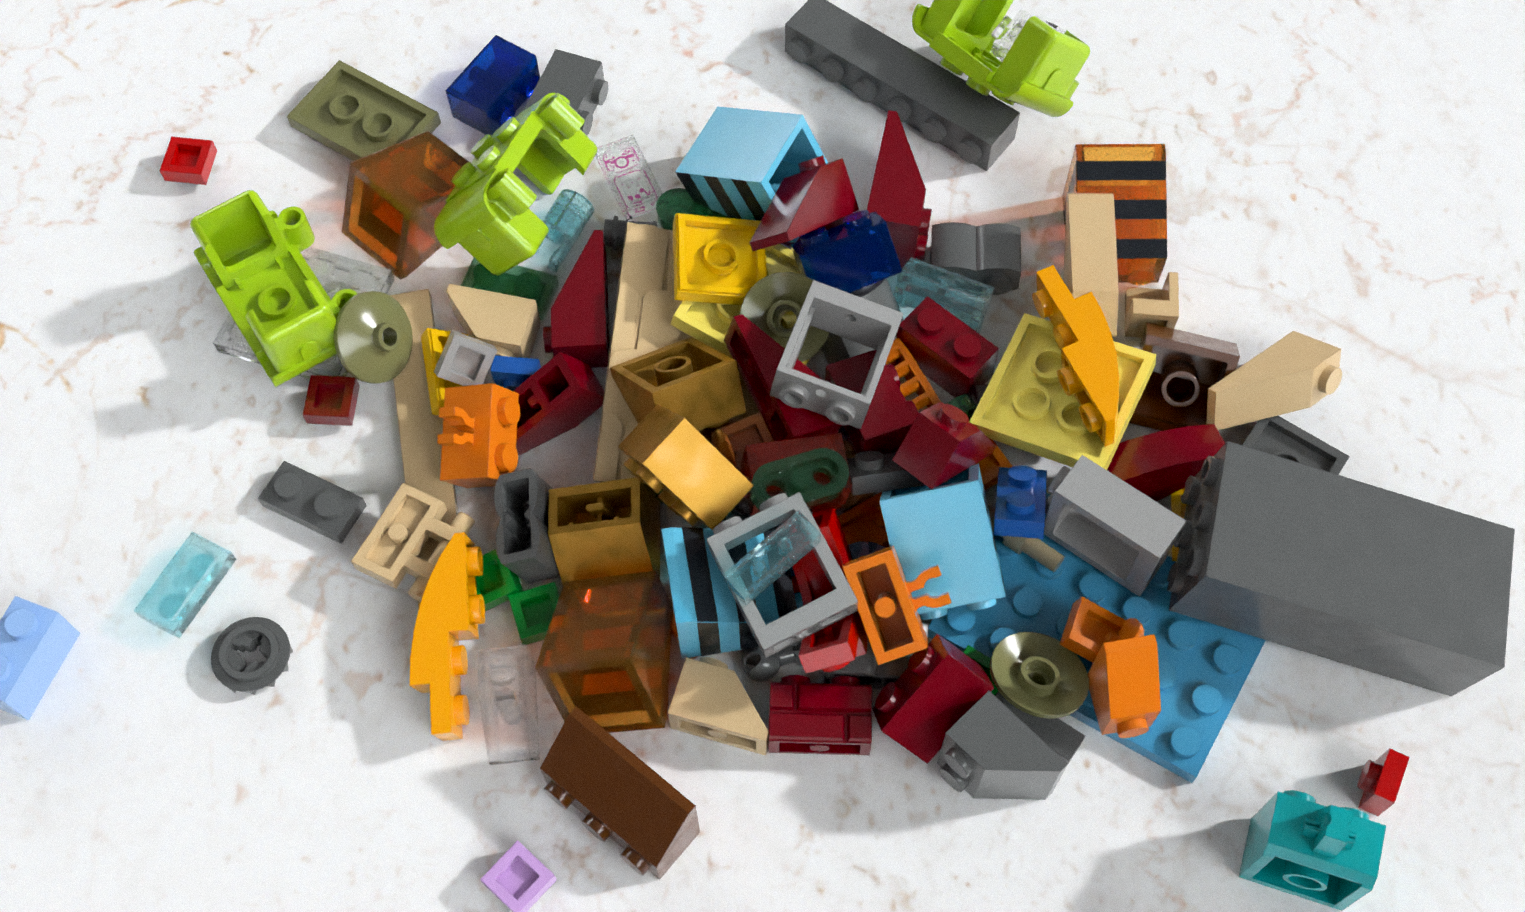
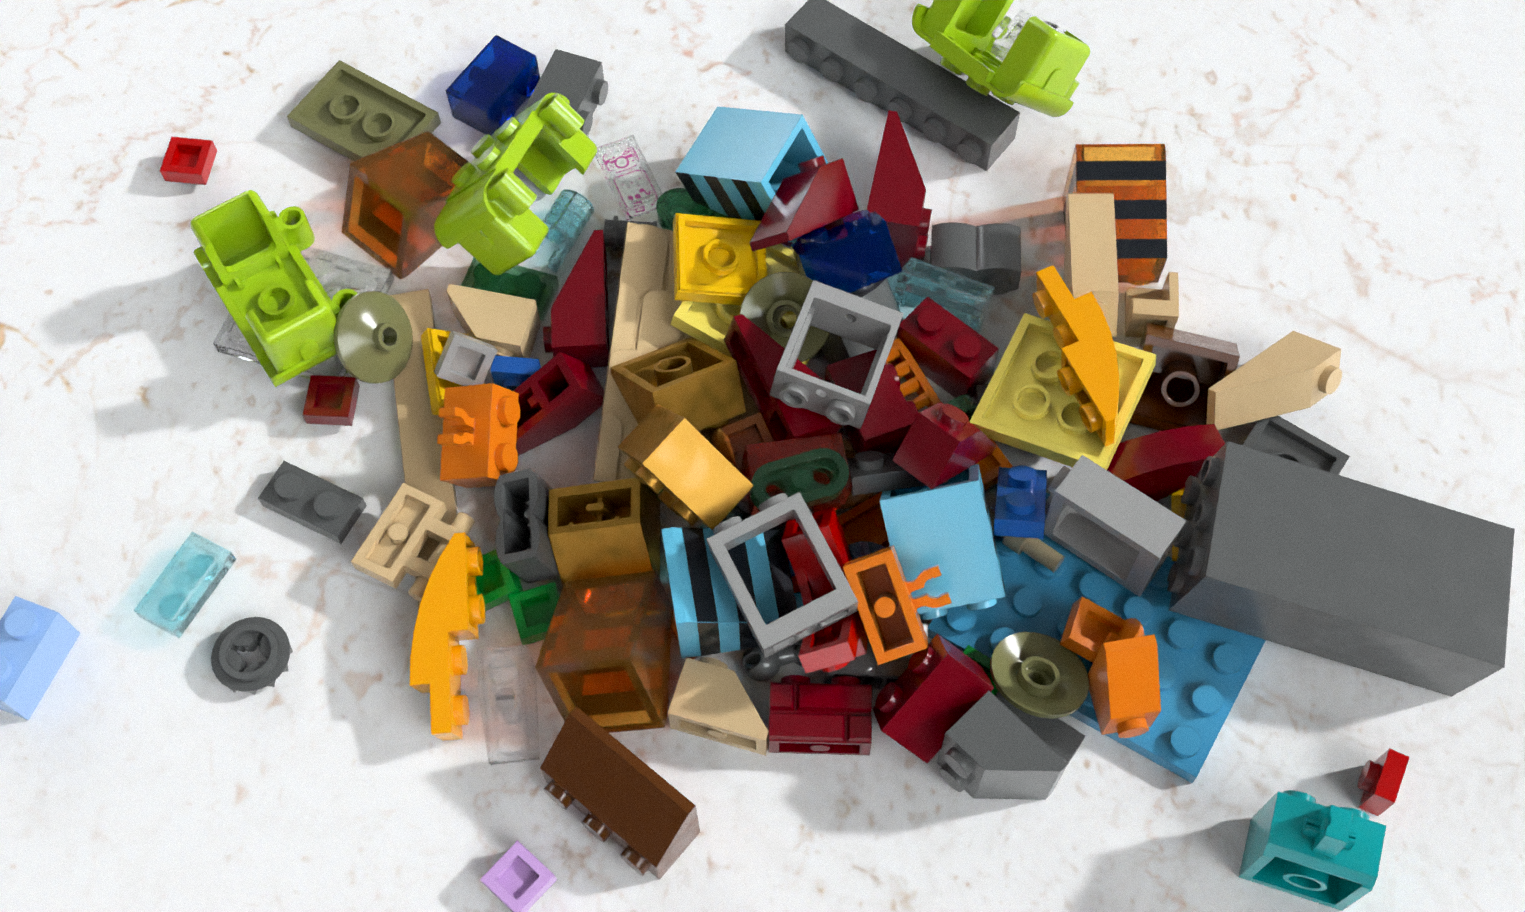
(772, 557): clear light blue piece -> none

